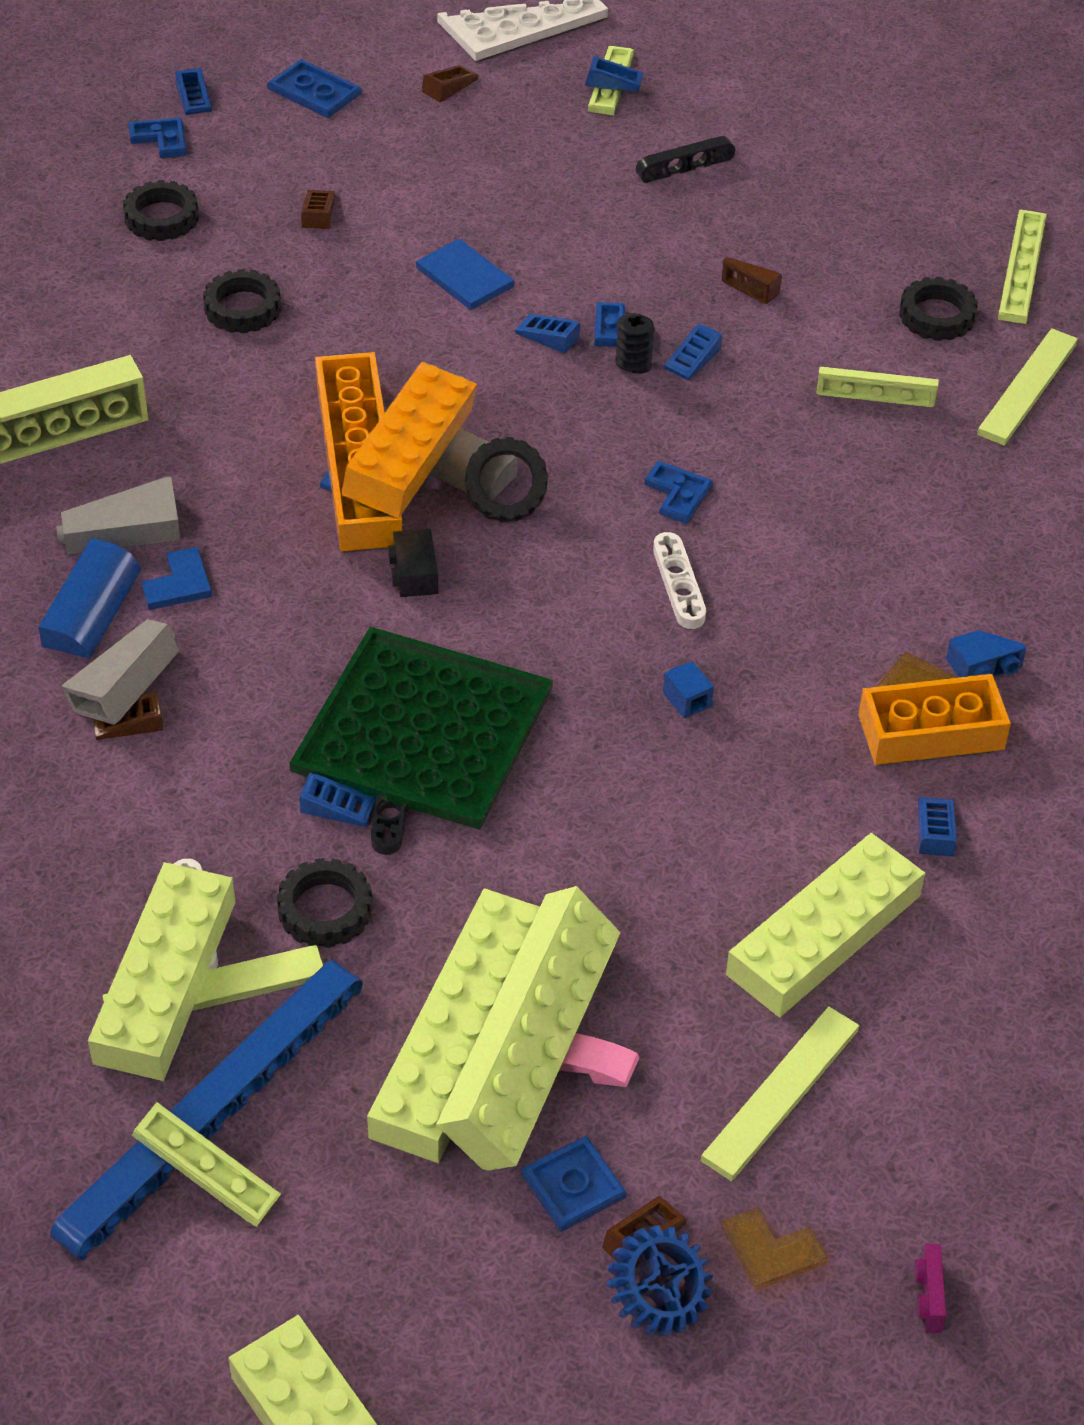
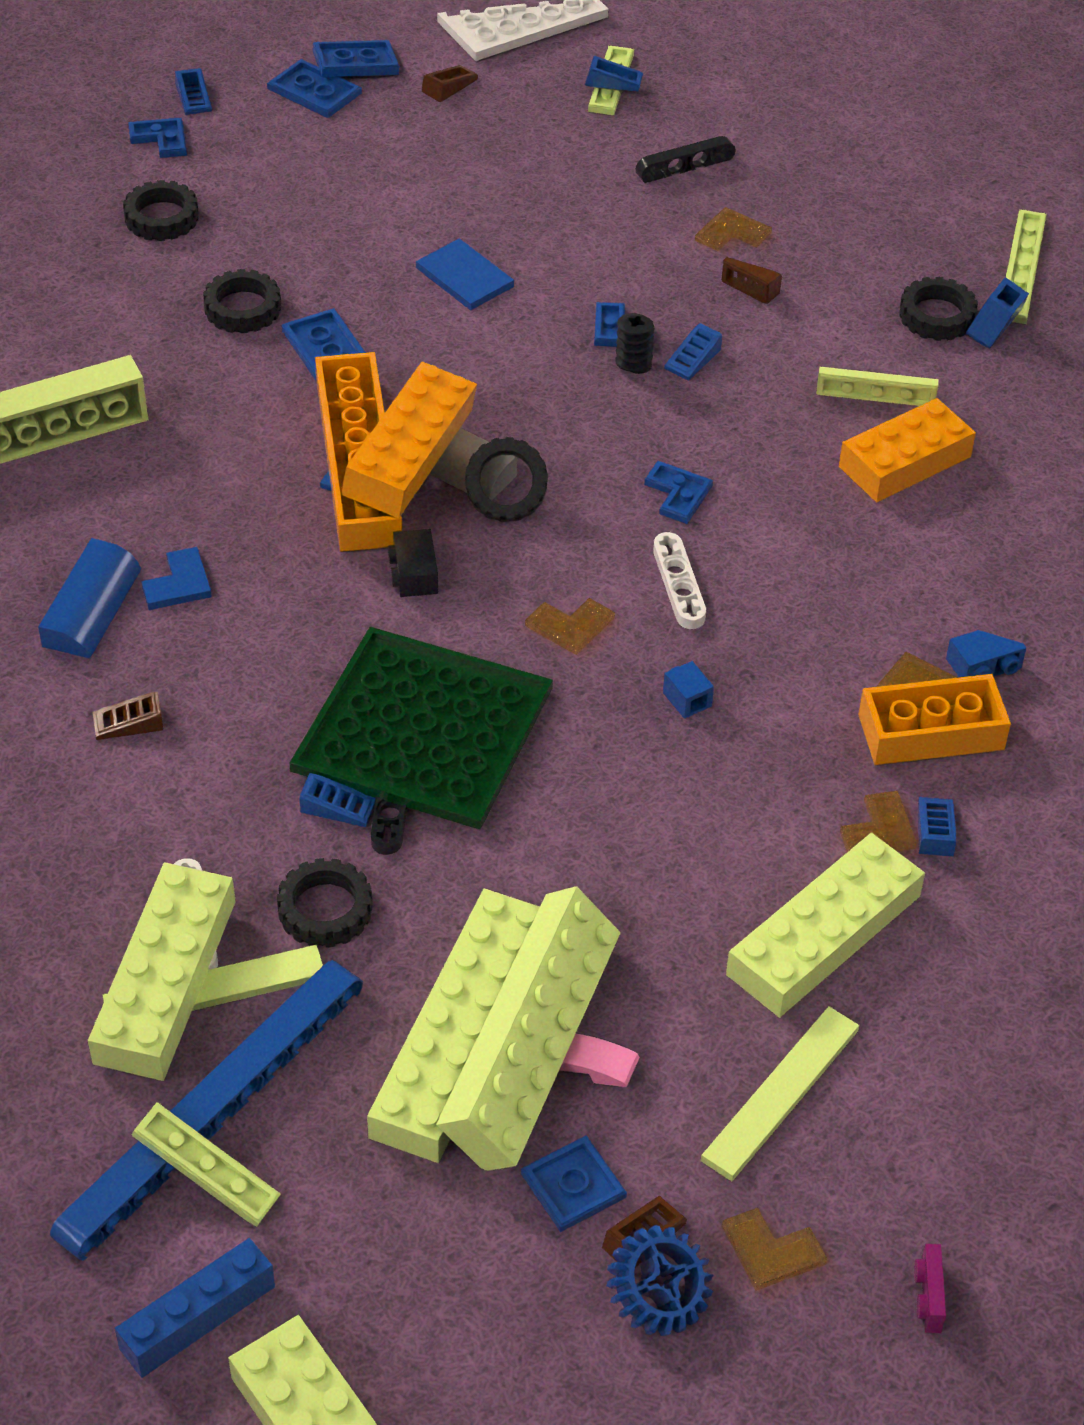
(122, 673): light grey slope -> none
(126, 518): light grey slope -> none
(195, 1307): none -> blue brick
(317, 209): reddish brown slope -> none
(320, 336): none -> blue tile
(355, 58): none -> blue tile
(561, 338): blue slope -> none
(570, 631): none -> clear yellow tile
(729, 225): none -> clear yellow tile
(887, 823): none -> clear yellow tile
(906, 449): none -> light orange brick
(997, 313): none -> blue slope
(1027, 387): yellowish green tile -> none

